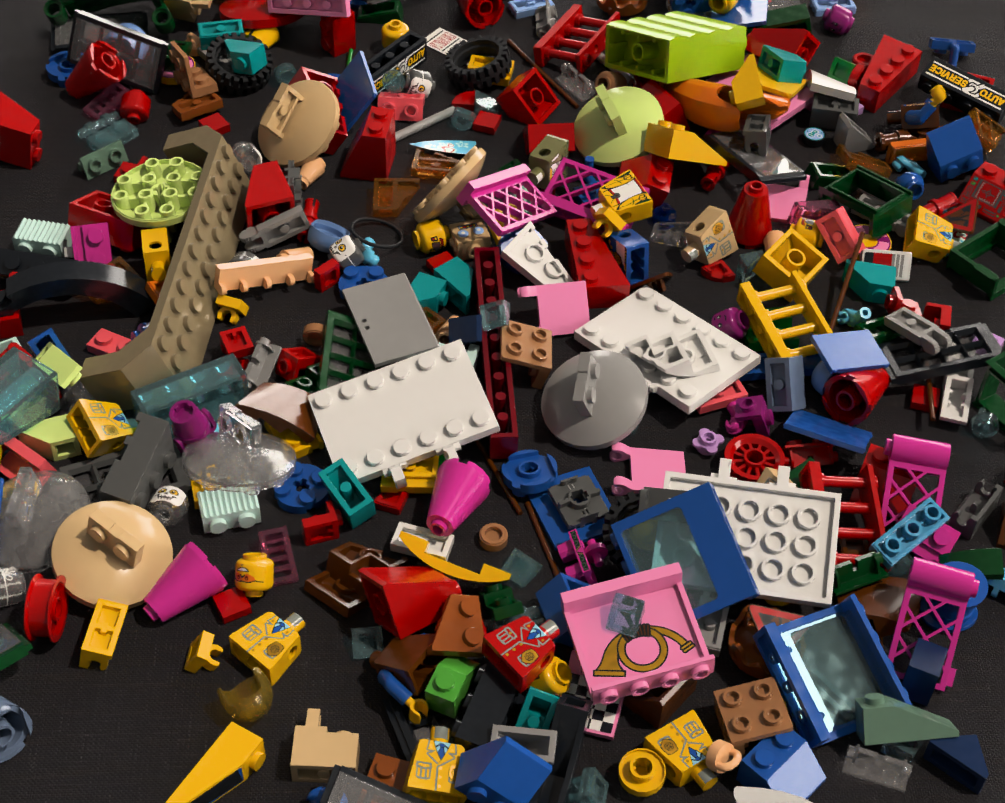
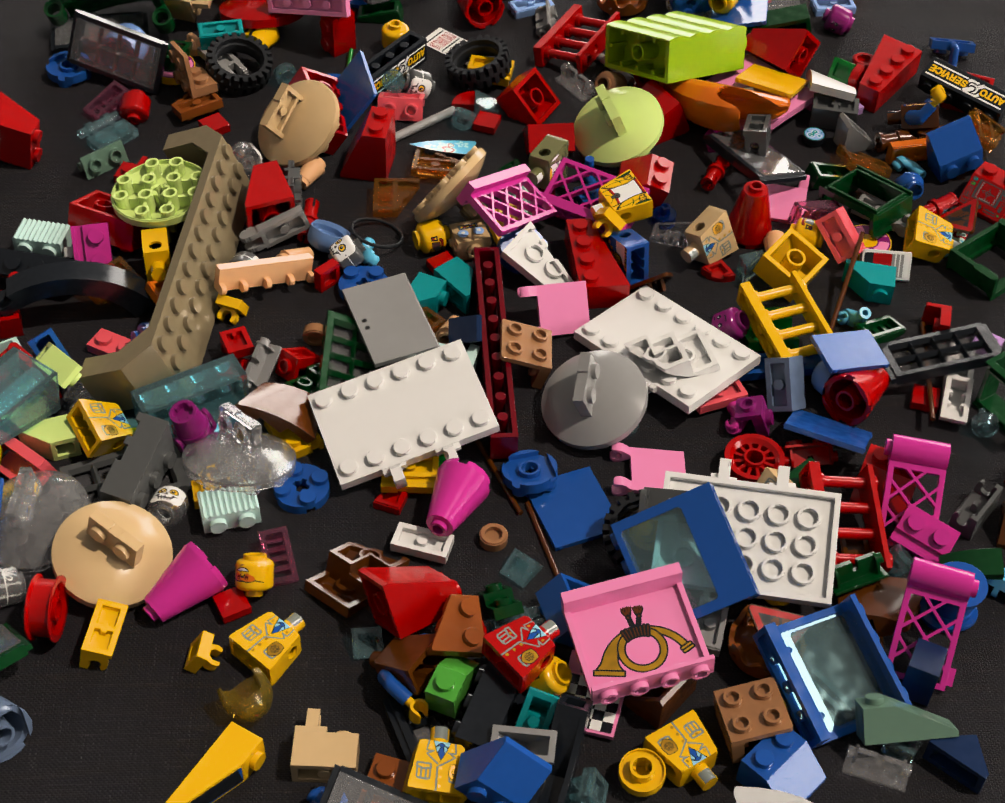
(95, 70): red cone -> none
(245, 56): teal slope -> none
(322, 527): red bracket -> none
(347, 493): teal slope -> none
(419, 547): yellow slope -> none
(495, 314): clear light blue slope -> none
(558, 88): reddish brown axle -> none
(573, 513): dark grey piece -> none
(575, 549): dark pink hips -> none
(625, 614): clear light blue slope -> none
(676, 143): yellow slope -> none
(707, 442): lavender plate -> none
(722, 757): light nougat tile -> none
(747, 86): yellow slope -> none
(782, 65): teal slope -> none
(895, 301): red bracket -> none
(900, 541): dark azure tile -> none
(918, 330): light grey hinge -> none

